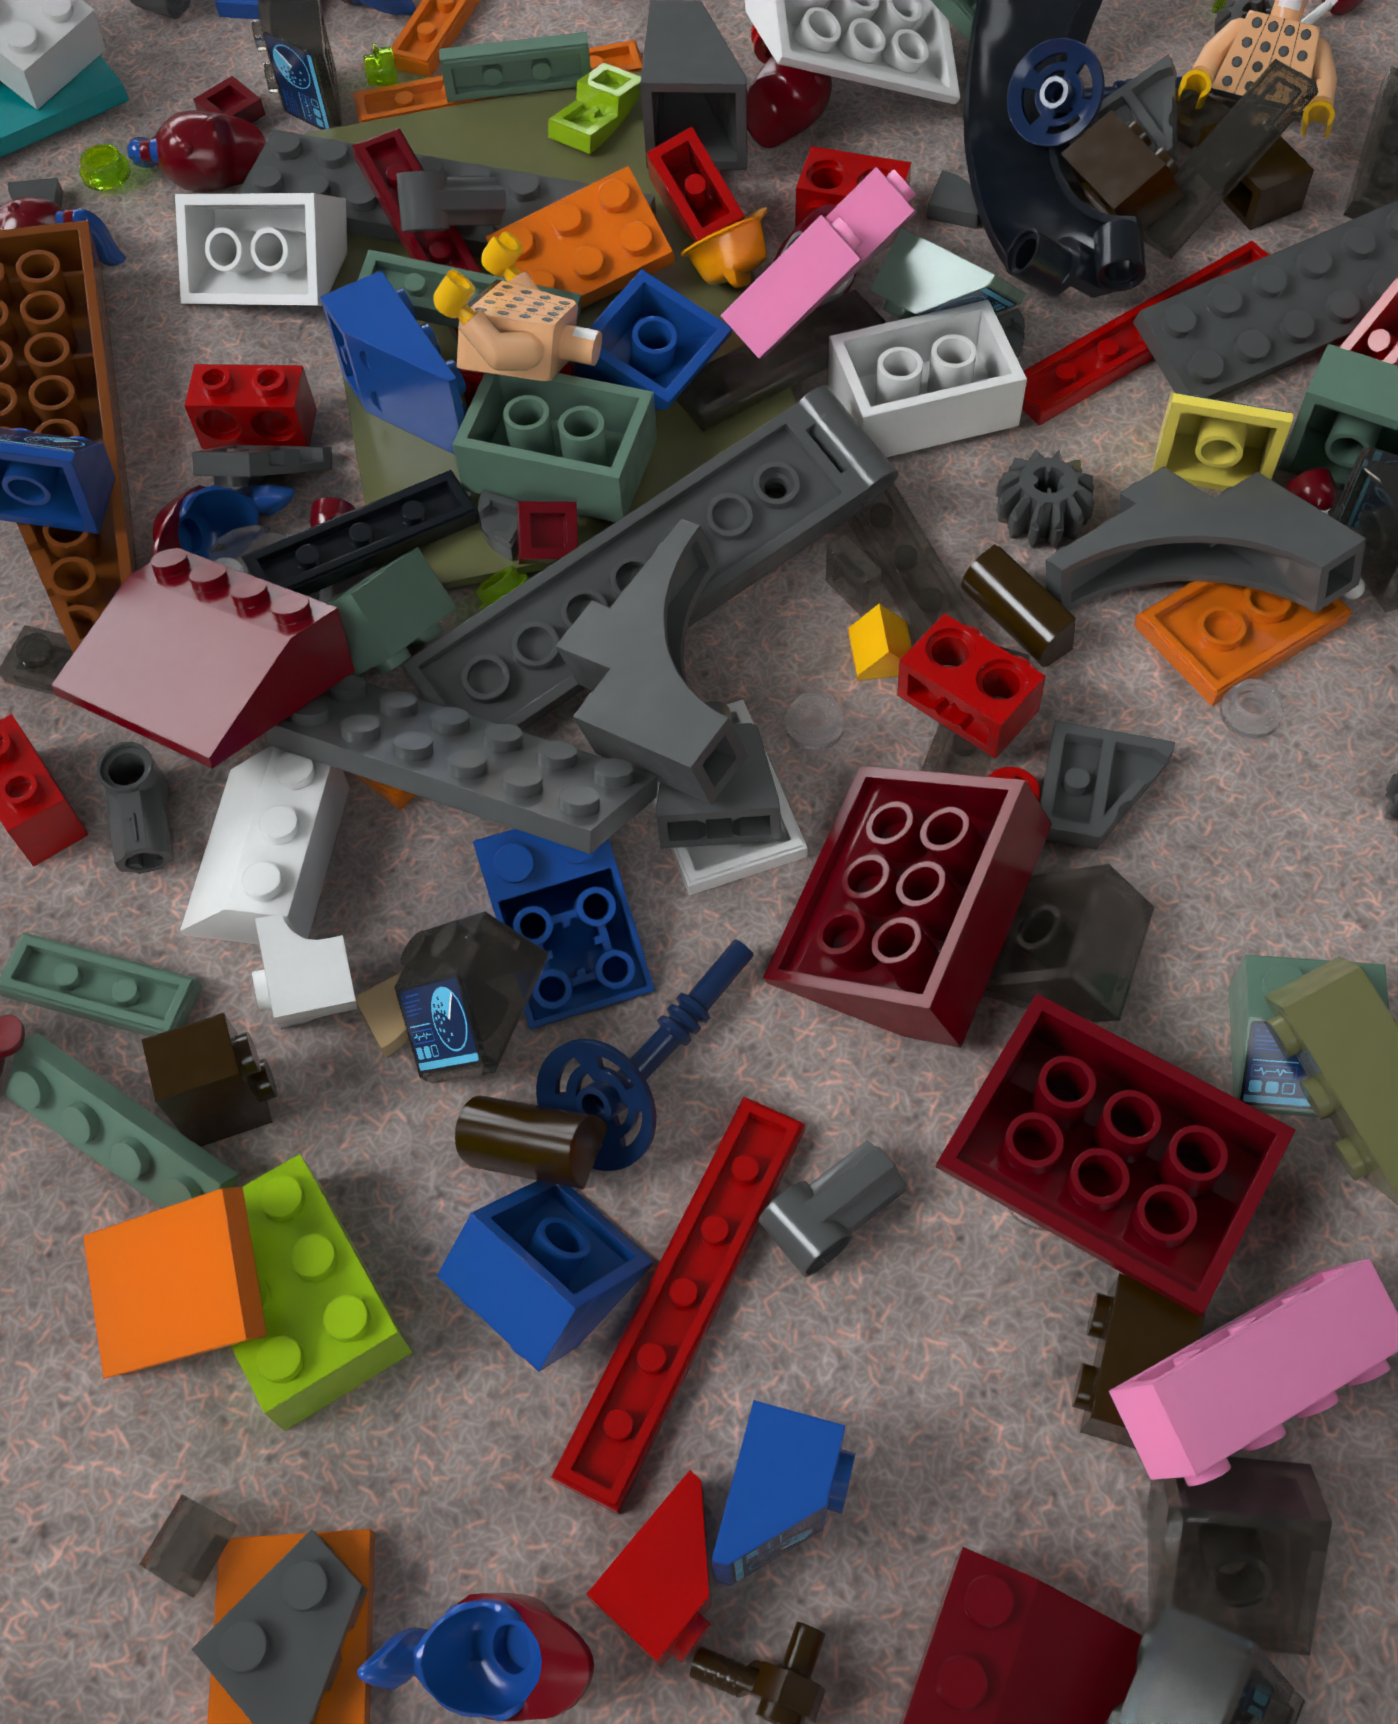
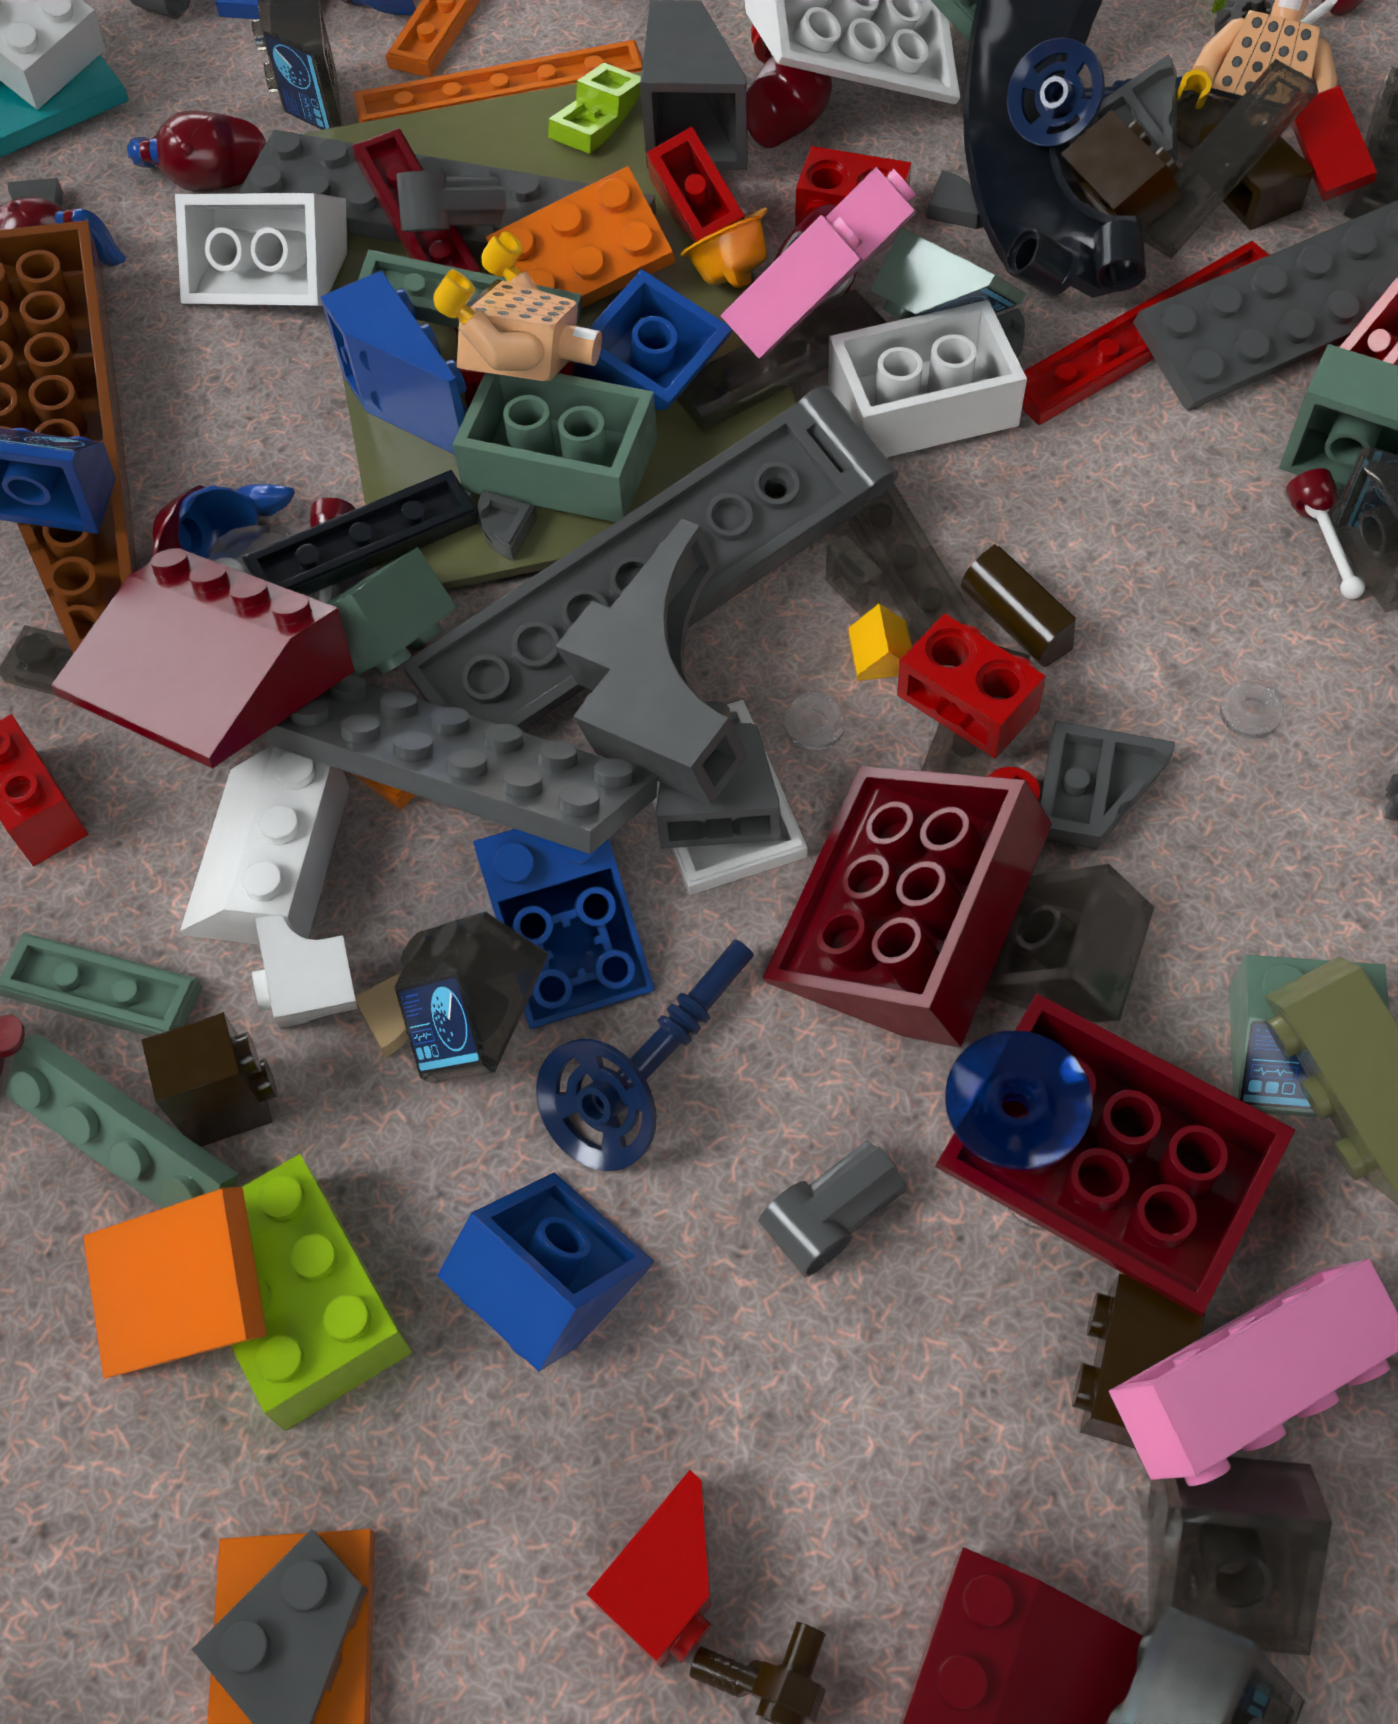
(103, 167): clear neon green plate -> none
(136, 810): dark grey piece -> none
(188, 1546): clear smoke tile -> none
(231, 99): dark red plate -> none
(250, 405): red brick -> none
(250, 463): dark grey wing -> none
(380, 66): clear neon green plate -> none
(490, 1659): blue hair -> none
(499, 585): clear neon green plate -> none
(514, 66): sand green tile -> none
(529, 1140): dark brown brick -> none
(546, 531): dark red plate -> none
(678, 1307): red tile -> none
(781, 1489): blue slope -> none
(1025, 1070): none -> clear blue dish
(1045, 498): dark grey gear -> none
(1219, 440): light yellow slope -> none
(1232, 632): orange tile -> none
(1243, 537): dark grey arch -> none
(1333, 145): none -> red tile

